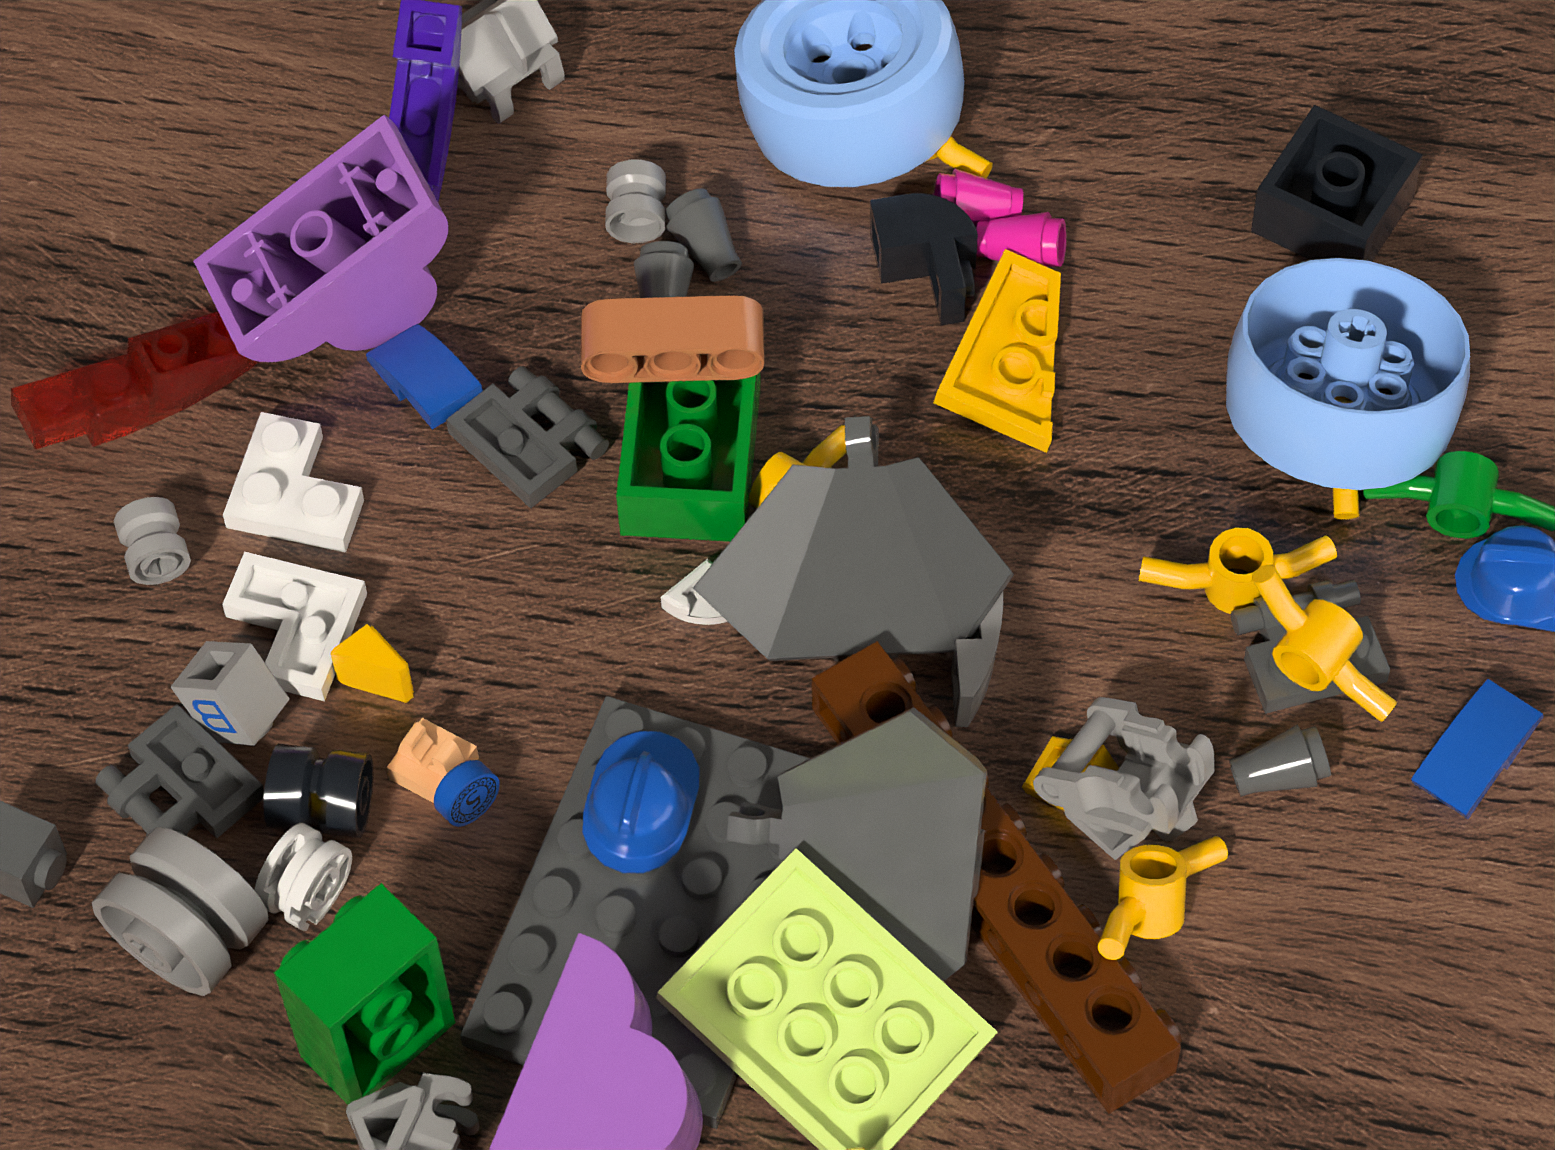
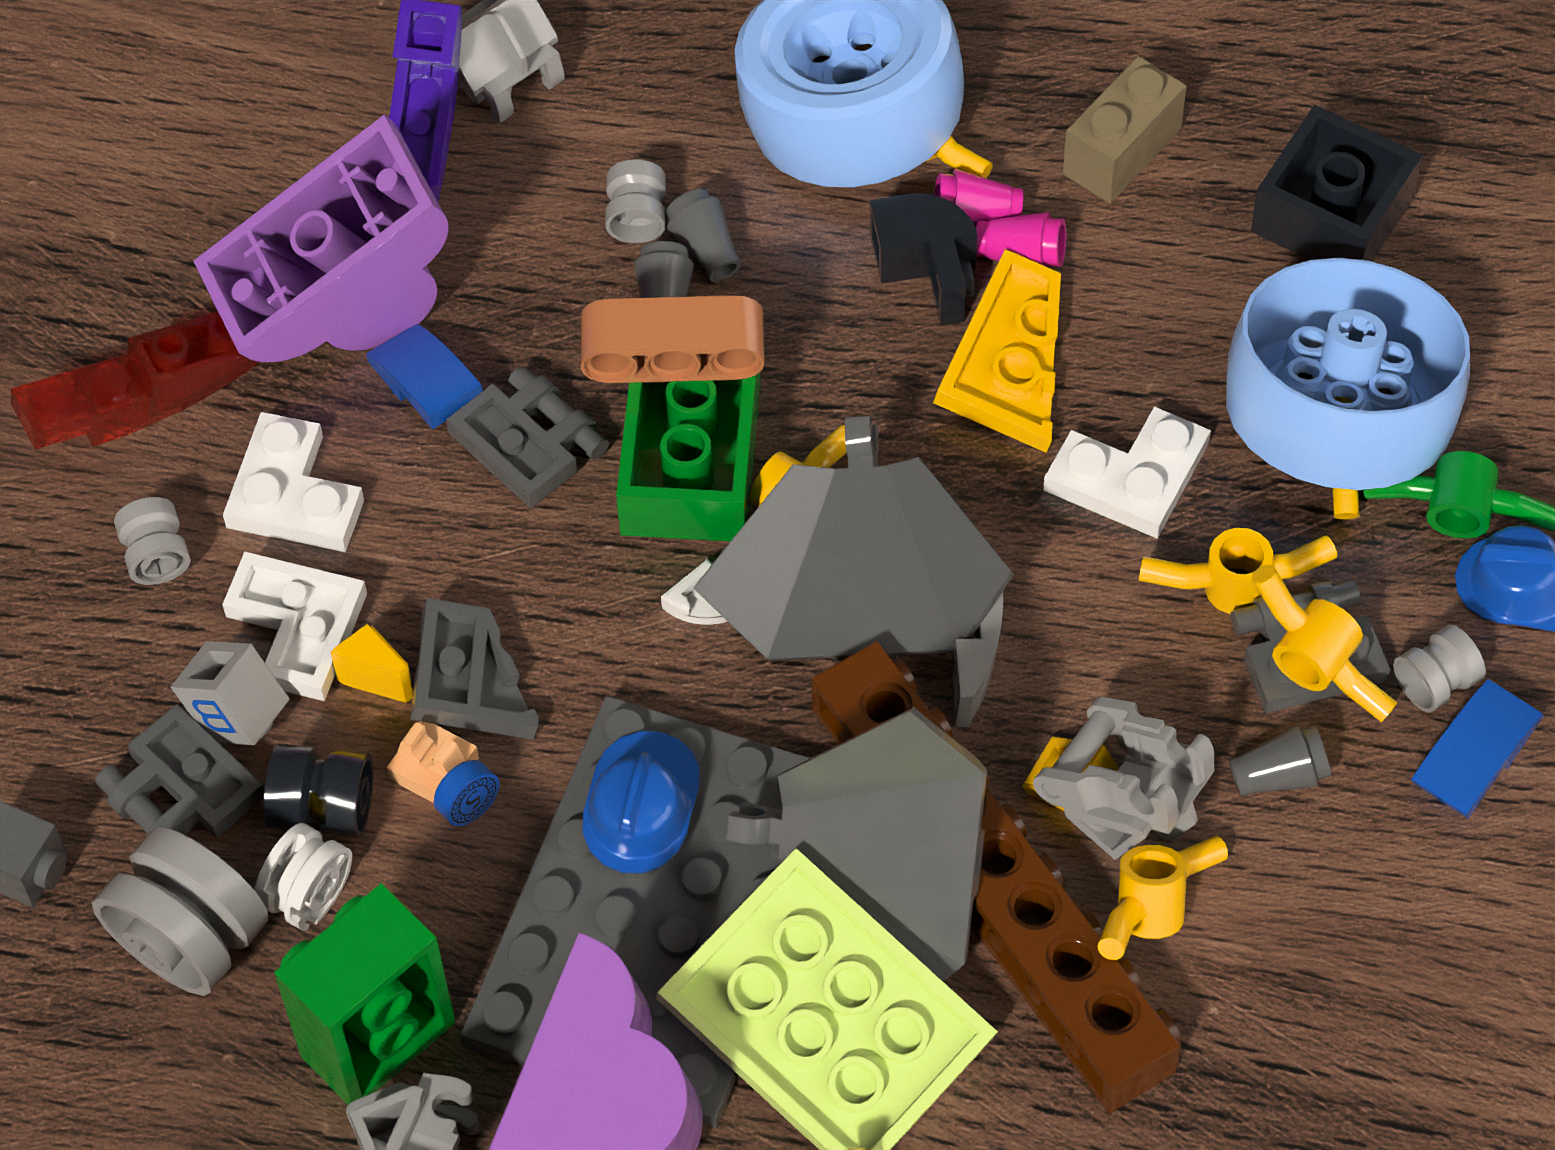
(467, 674): none -> dark grey wing
(1124, 129): none -> dark tan brick
(1131, 486): none -> white plate
(1439, 668): none -> light grey wheel

